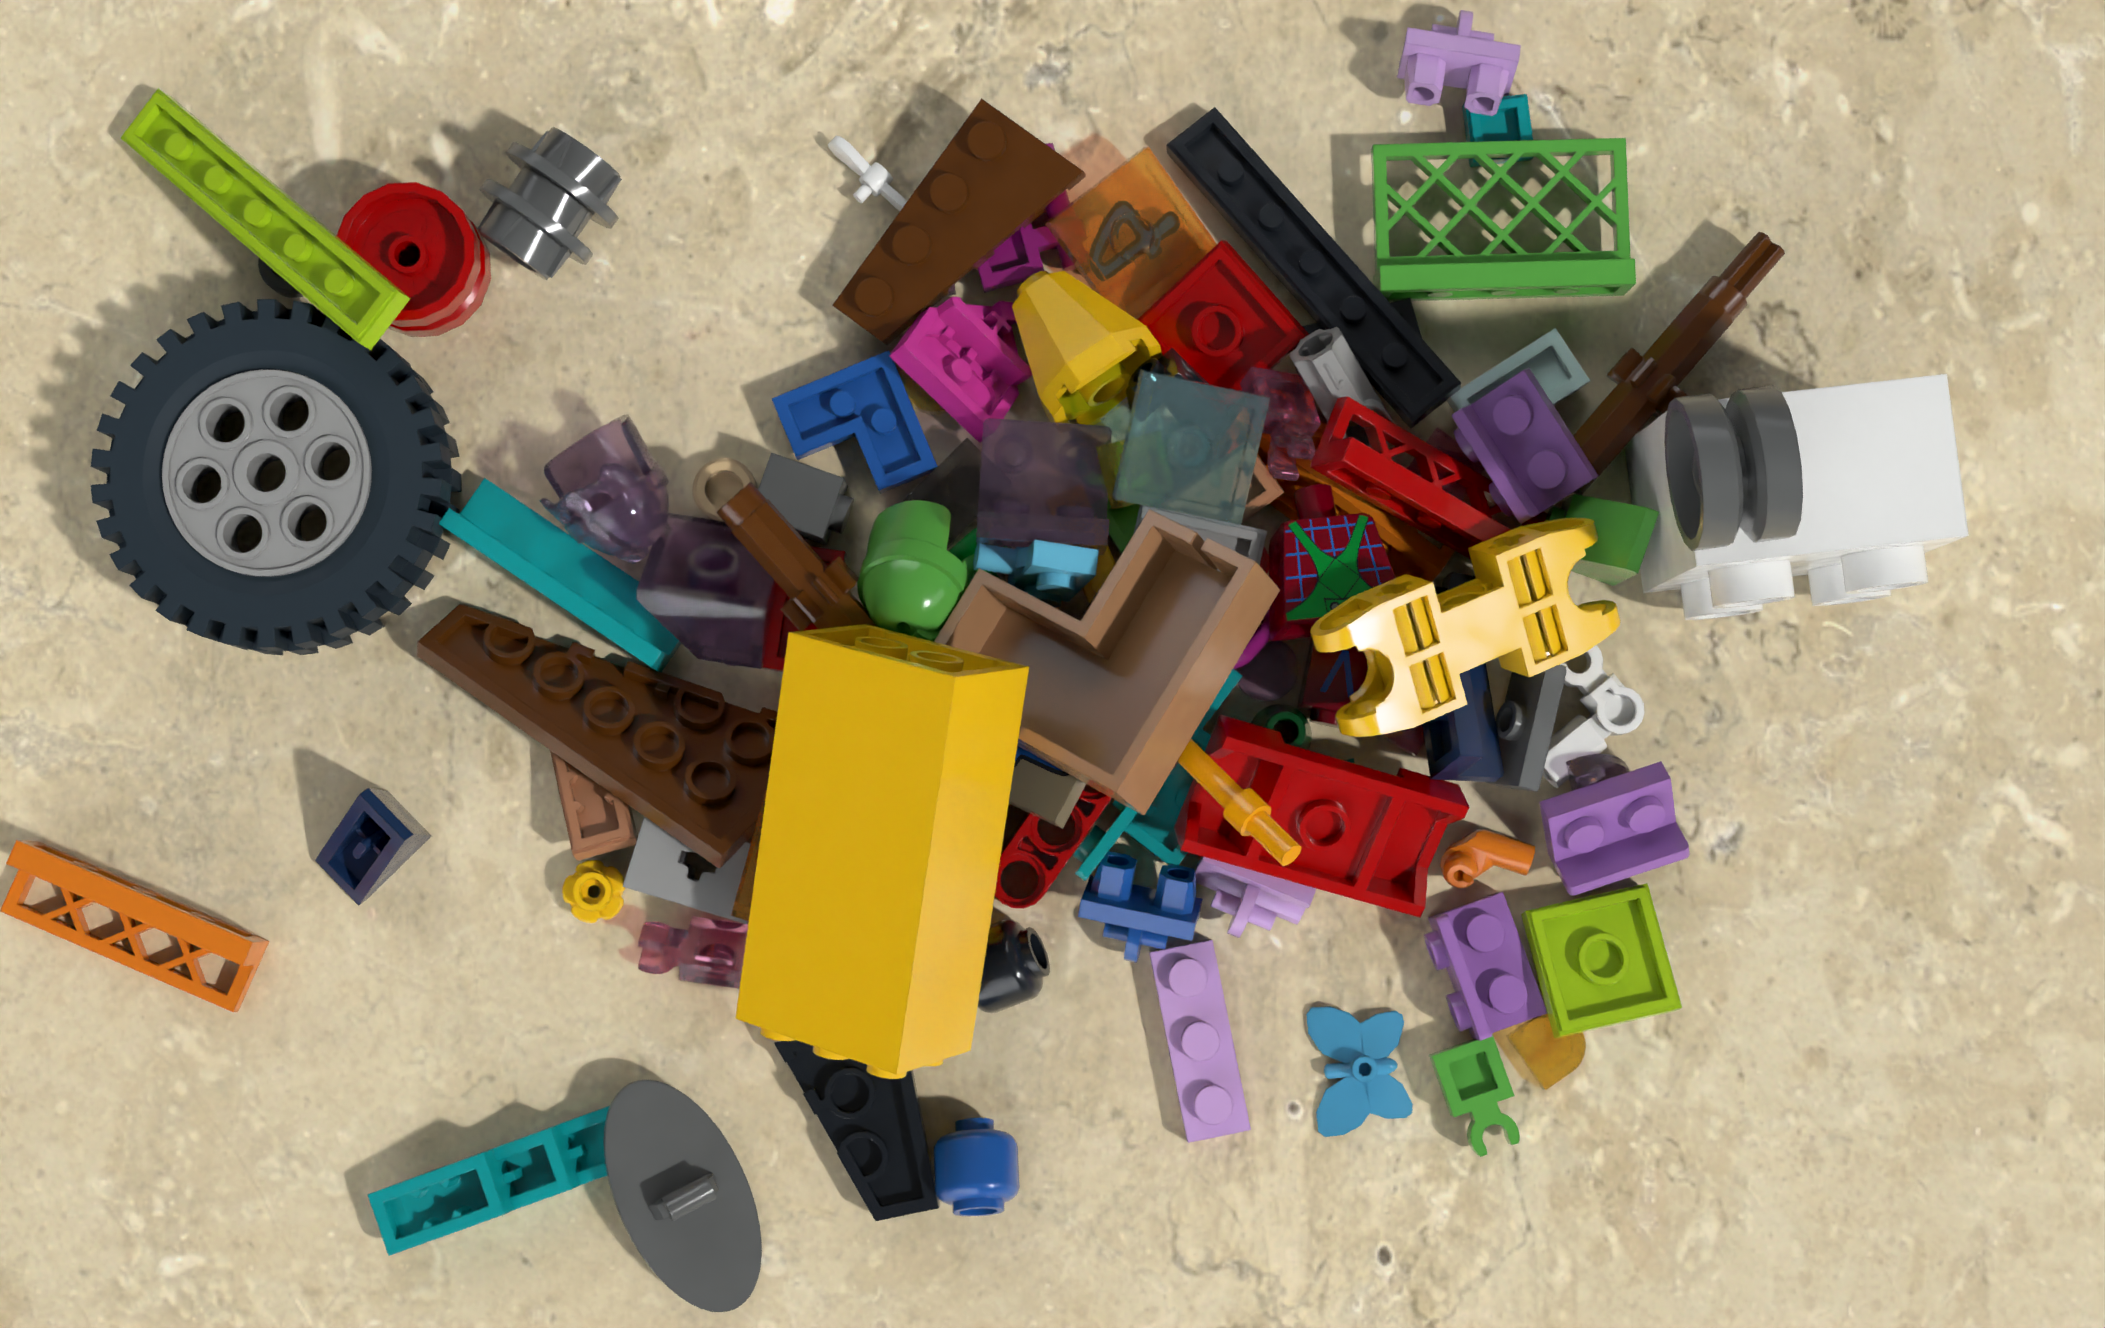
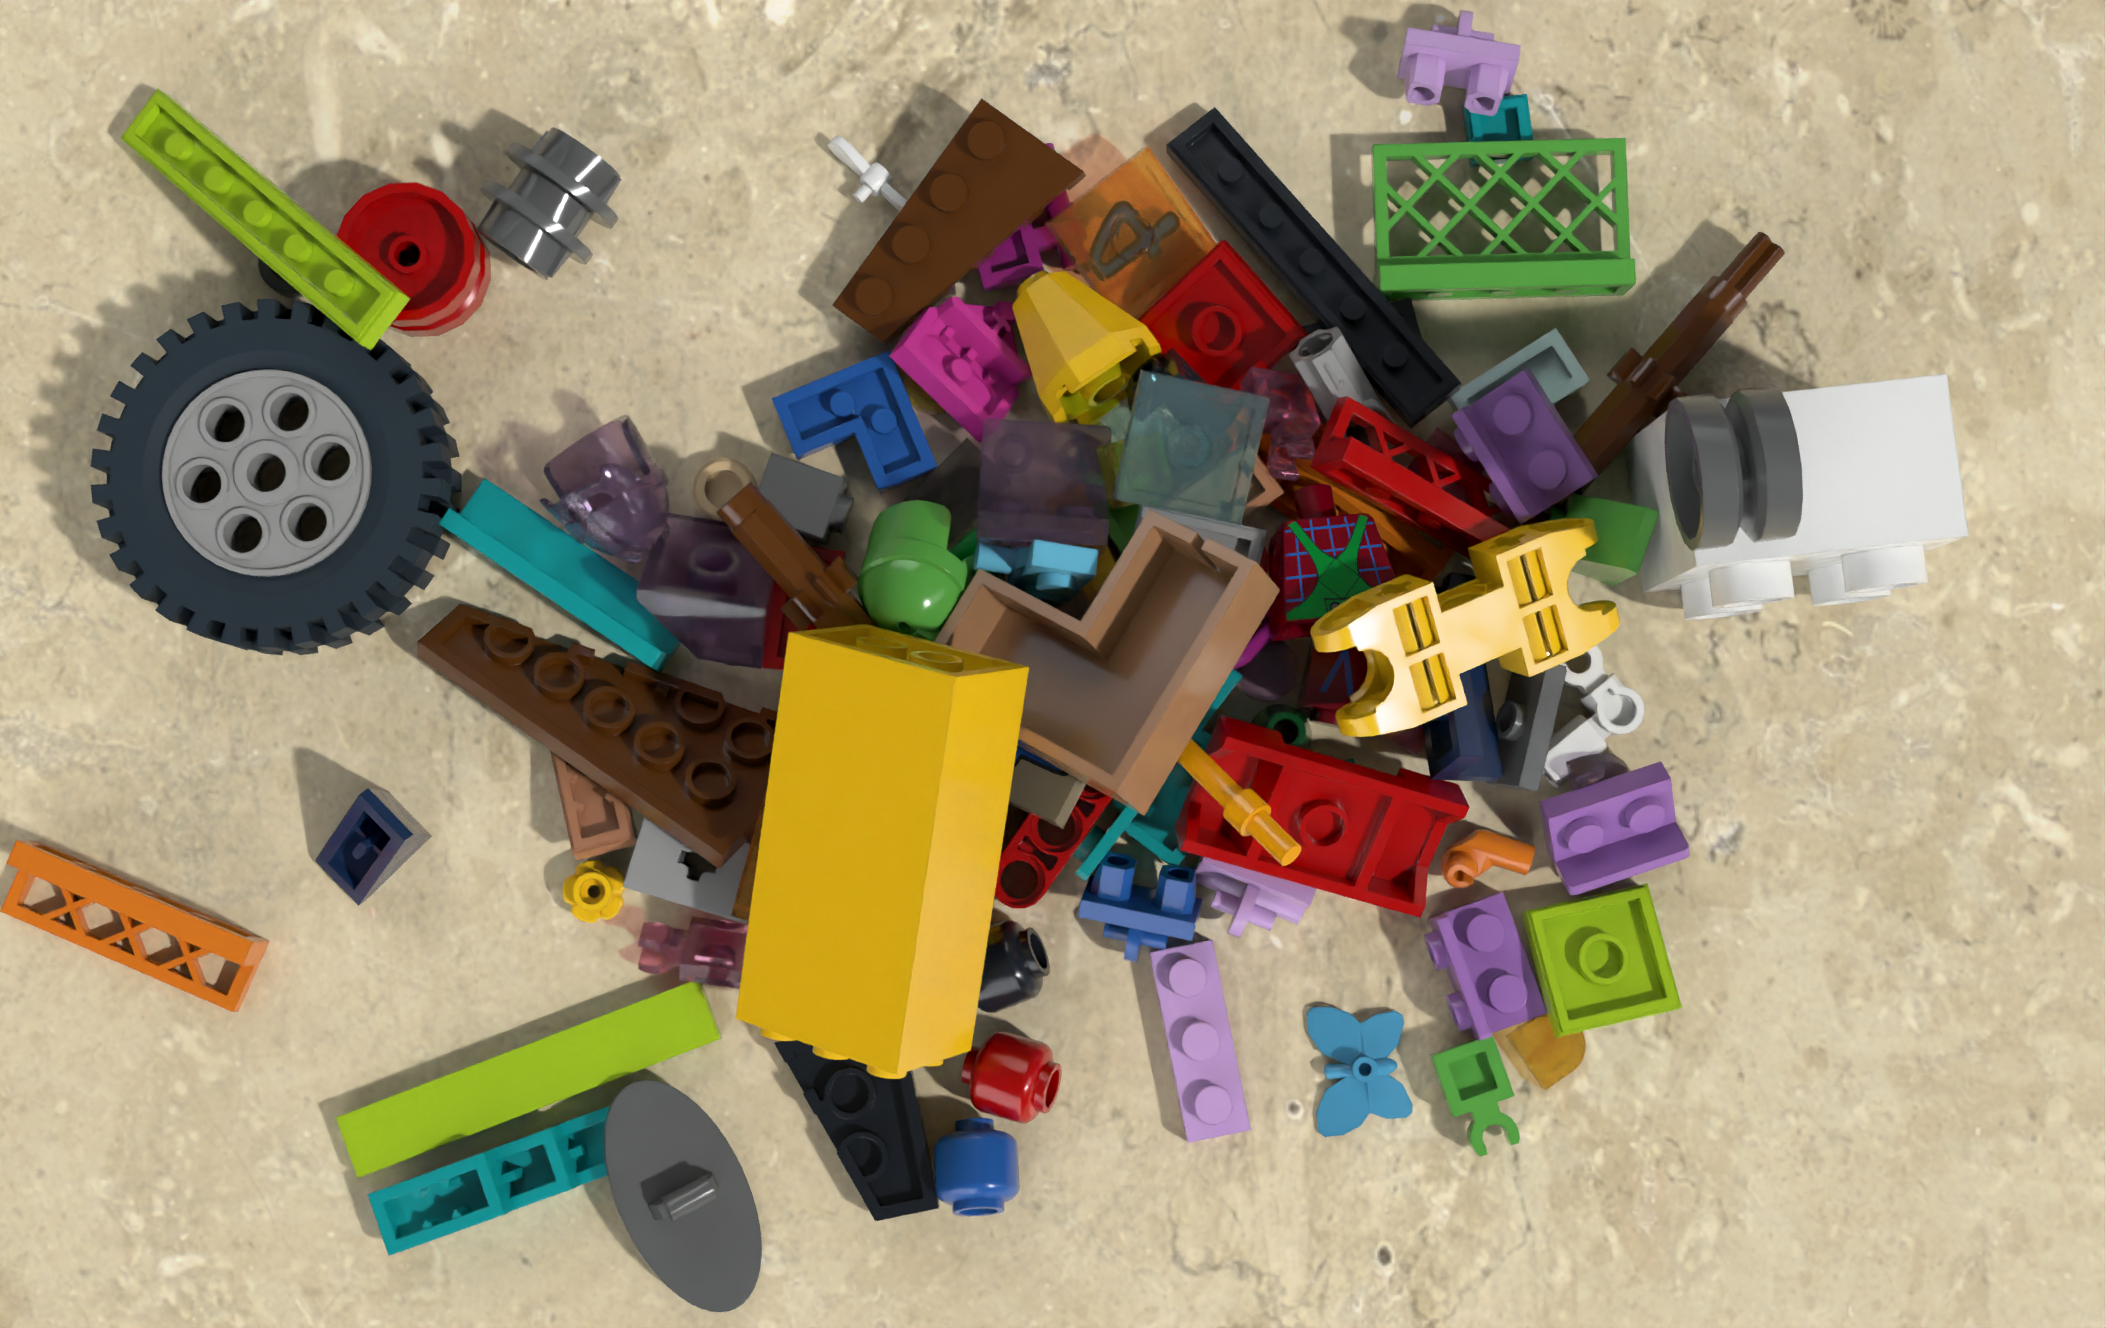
(528, 1078): none -> lime tile
(1012, 1077): none -> red head

